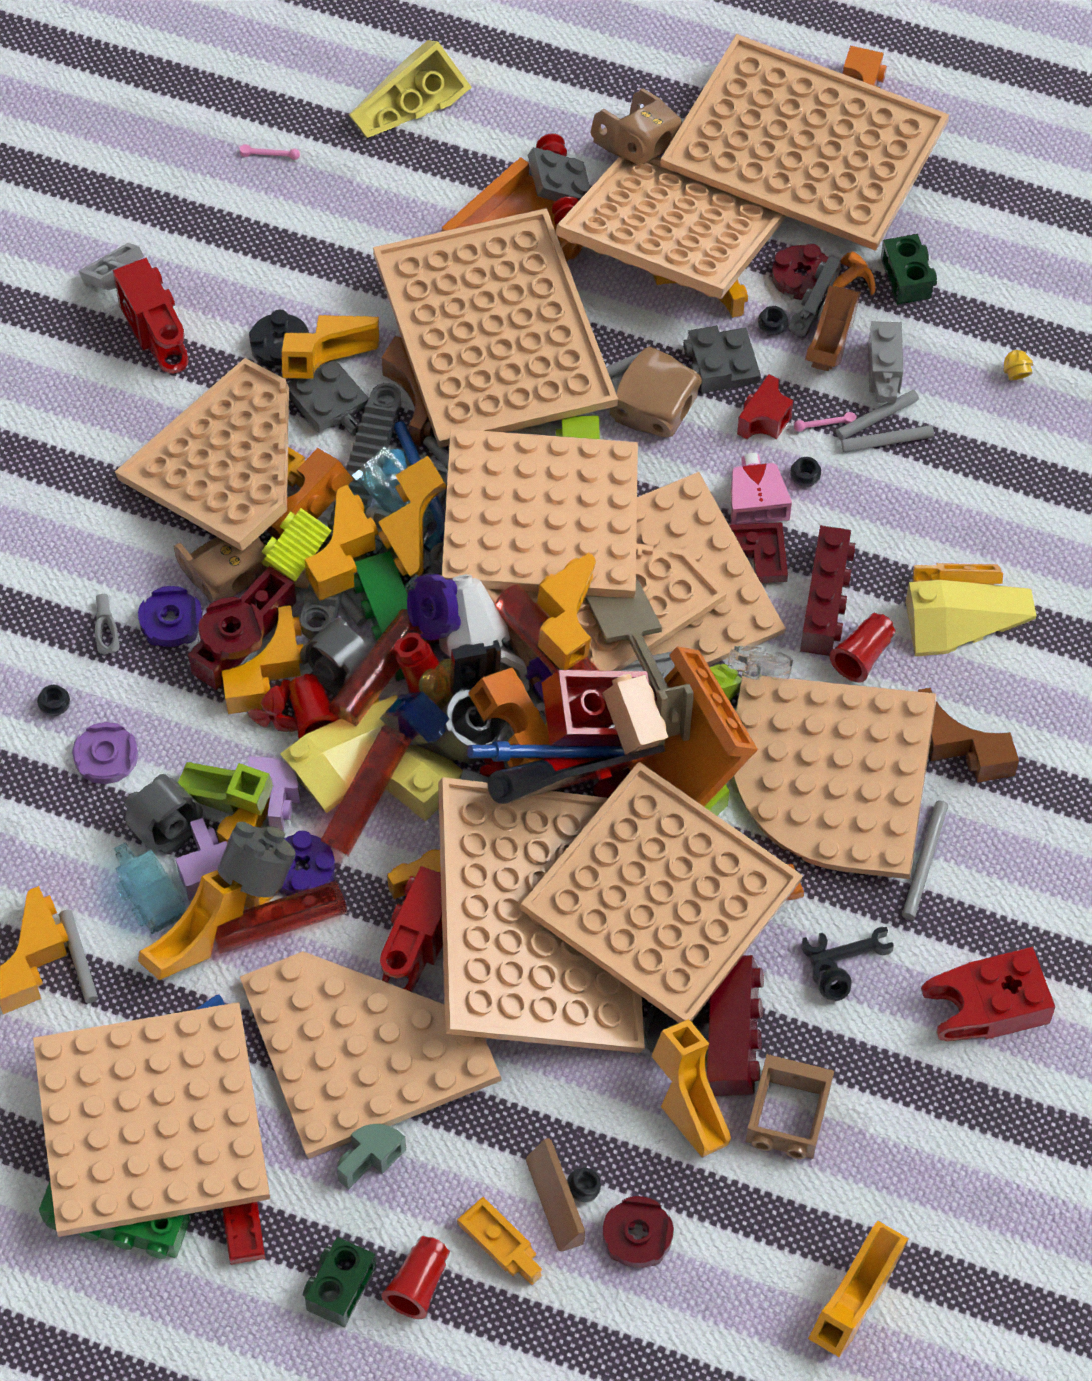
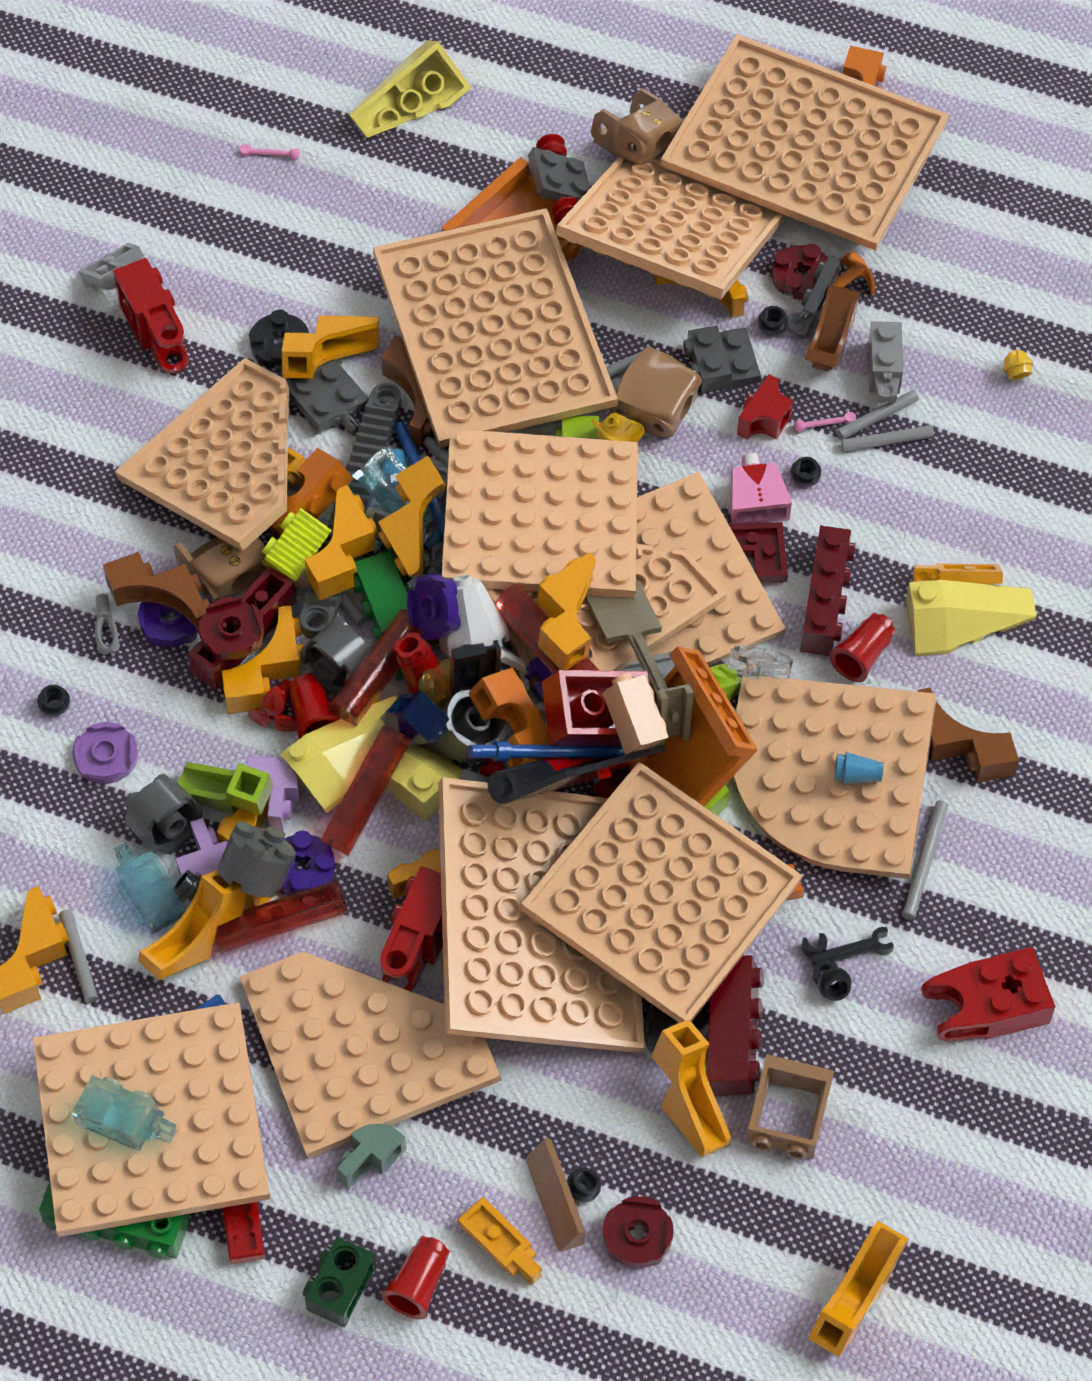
(121, 1114): none -> clear light blue hinge
(176, 588): none -> dark orange arch
(187, 886): none -> black plate
(619, 429): none -> yellow hinge
(857, 769): none -> dark azure cone
(908, 269): dark green brick -> none

